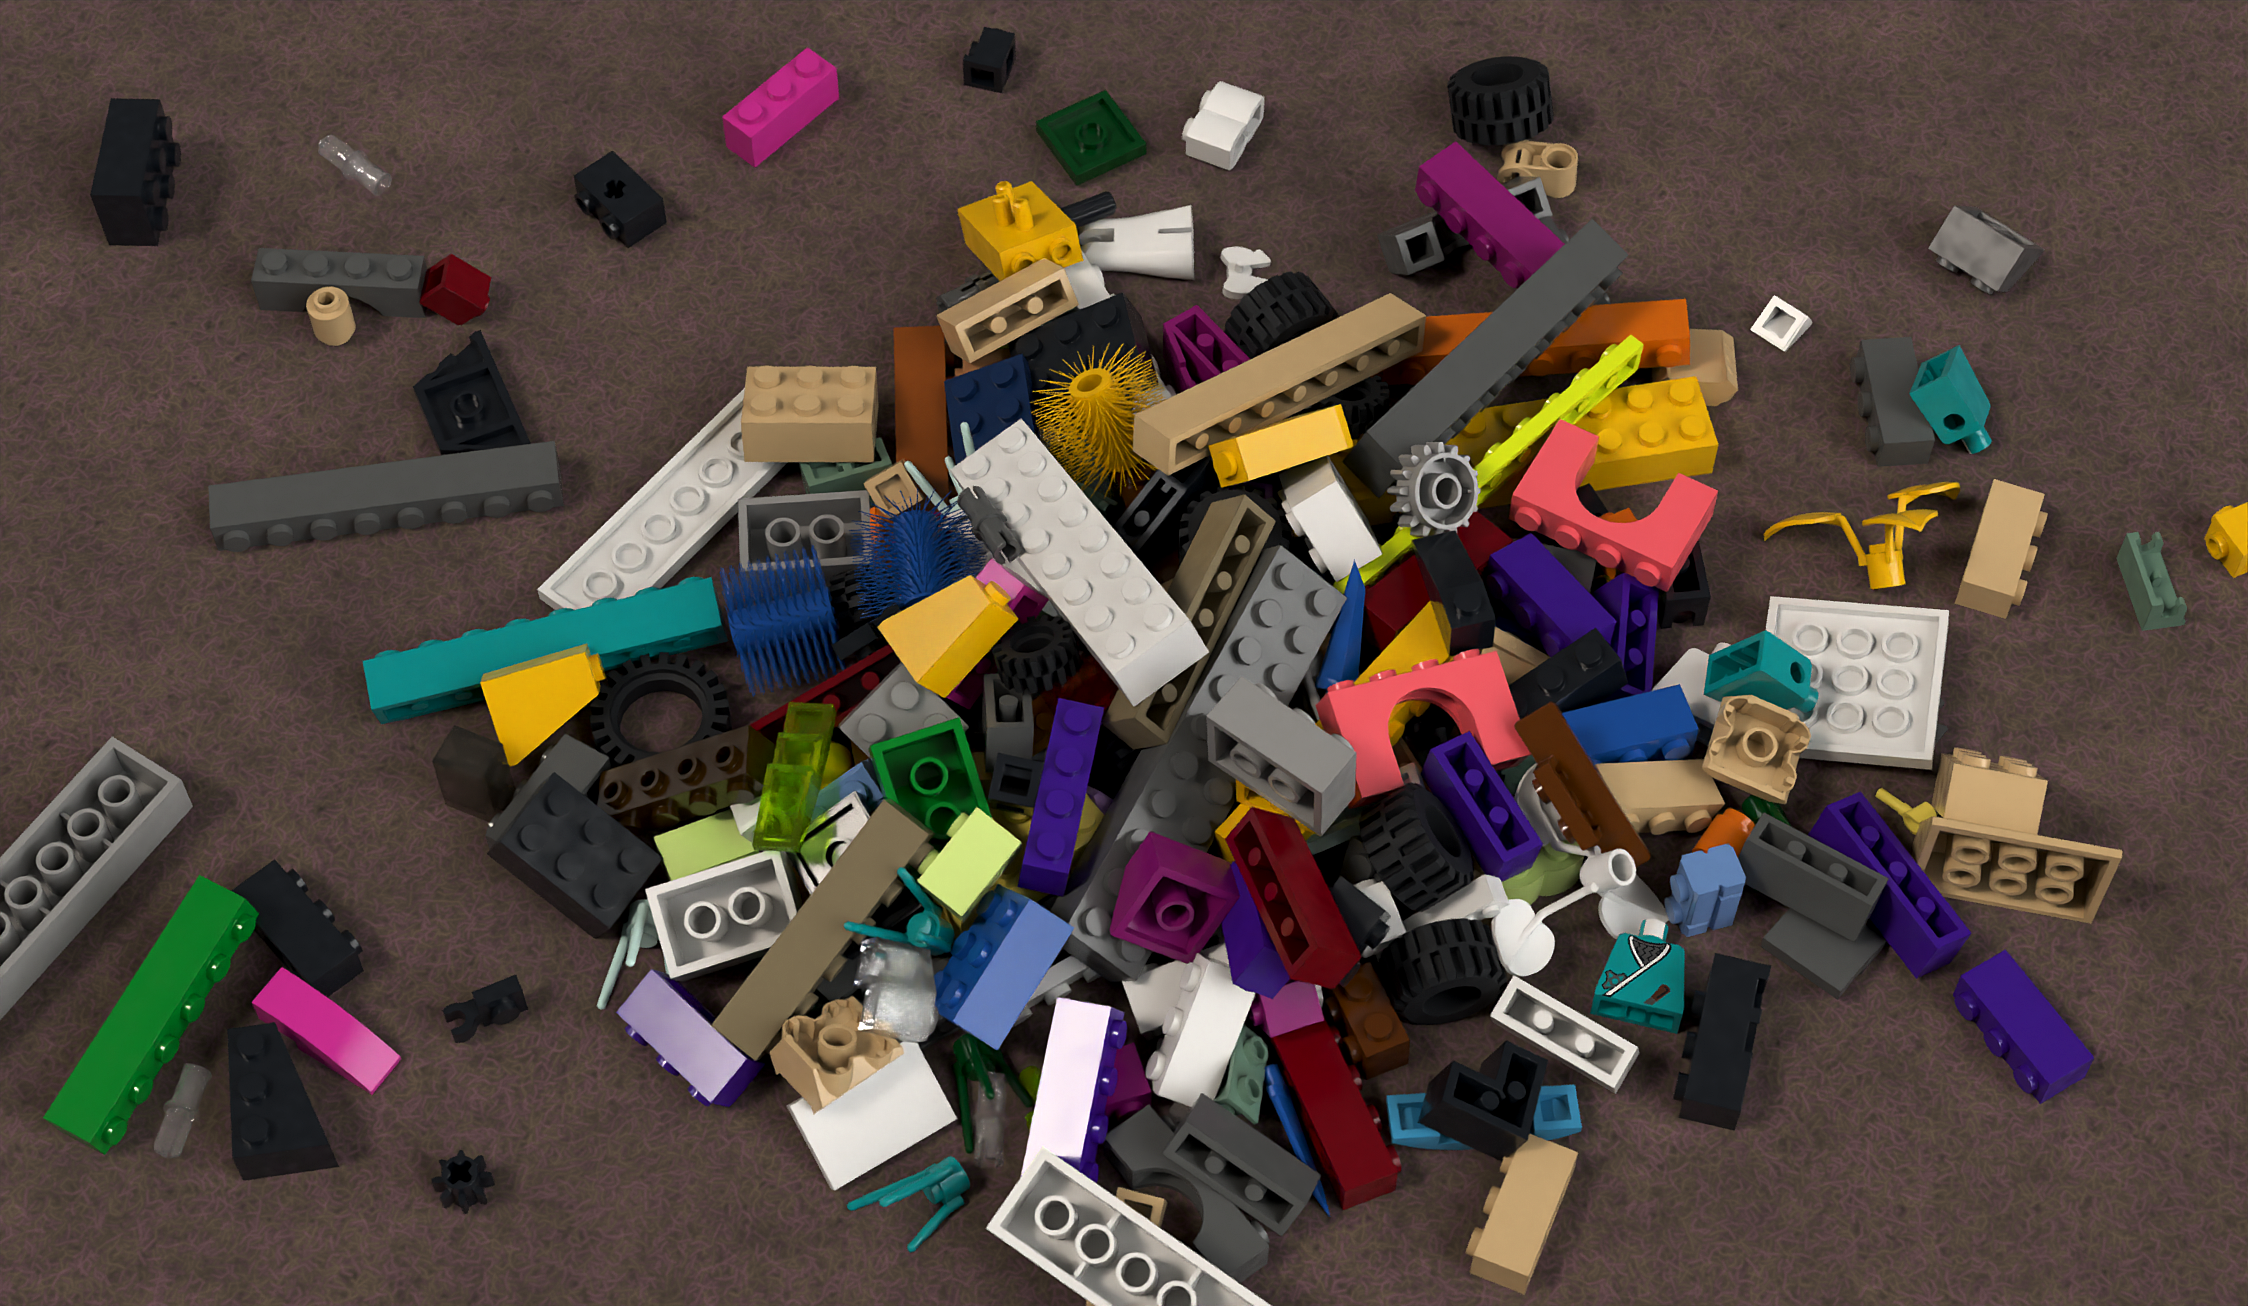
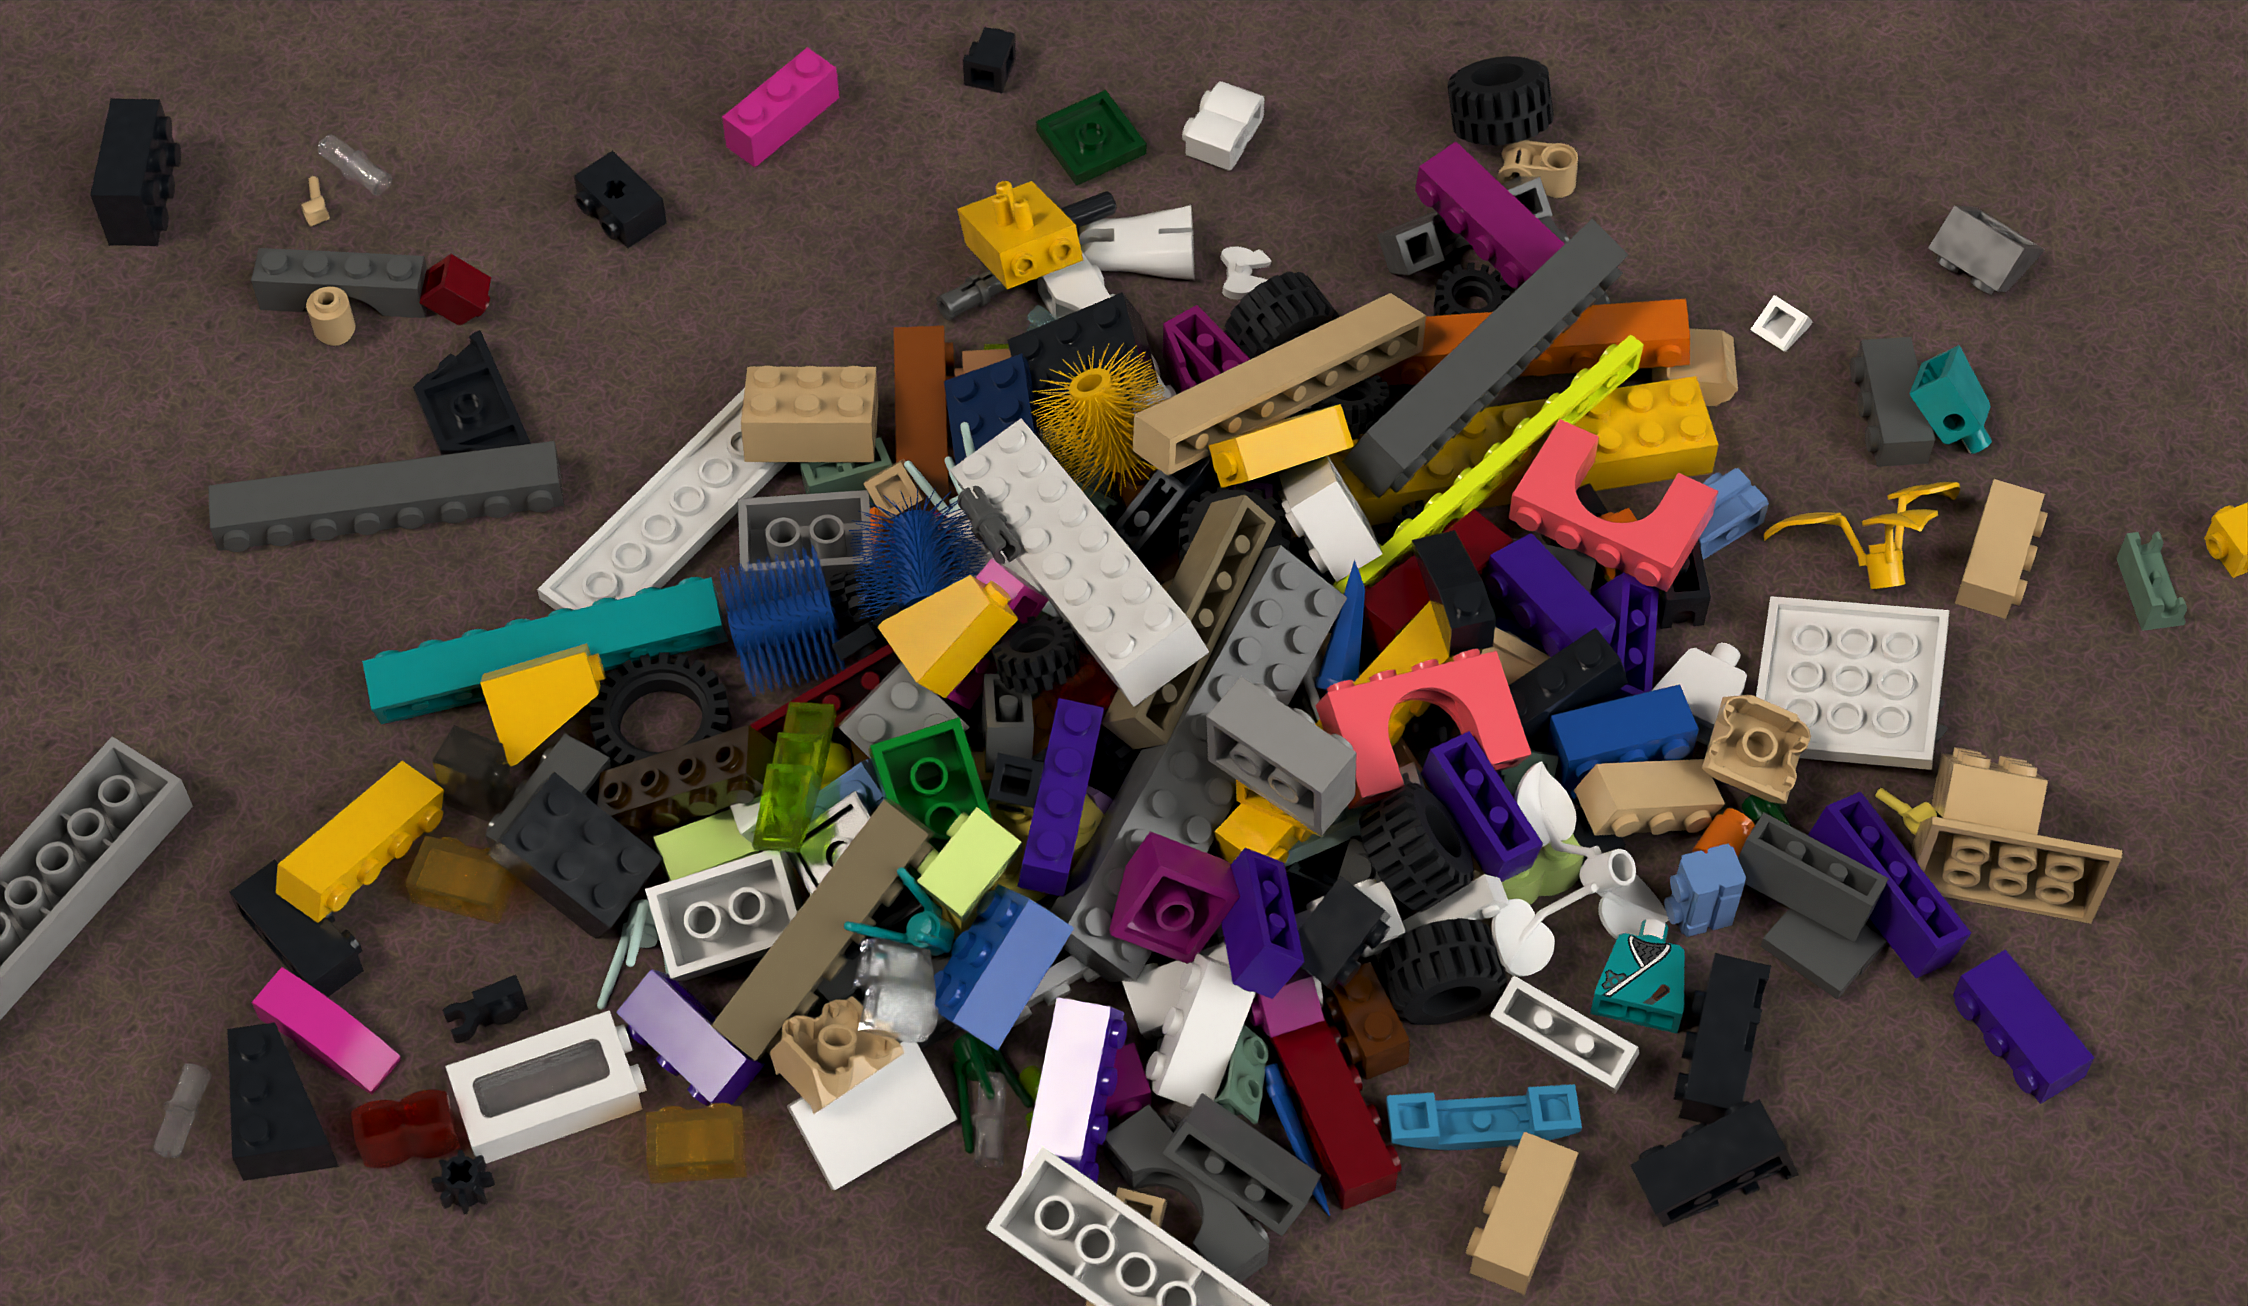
(152, 1015): green brick -> none
(315, 209): none -> tan hand
(360, 842): none -> yellow brick
(395, 1131): none -> clear red brick
(459, 880): none -> clear yellow brick
(546, 1086): none -> white piece
(696, 1143): none -> clear yellow brick
(939, 1183): teal plant -> none
(1007, 310): tan brick -> none
(1292, 898): dark red brick -> none
(1434, 489): light grey gear -> none
(1469, 283): none -> black tyre
(1487, 1107): black brick -> none
(1576, 787): reddish brown bracket -> none
(1712, 1163): none -> black wedge
(1736, 511): none -> medium blue brick
(1764, 669): teal torso -> none

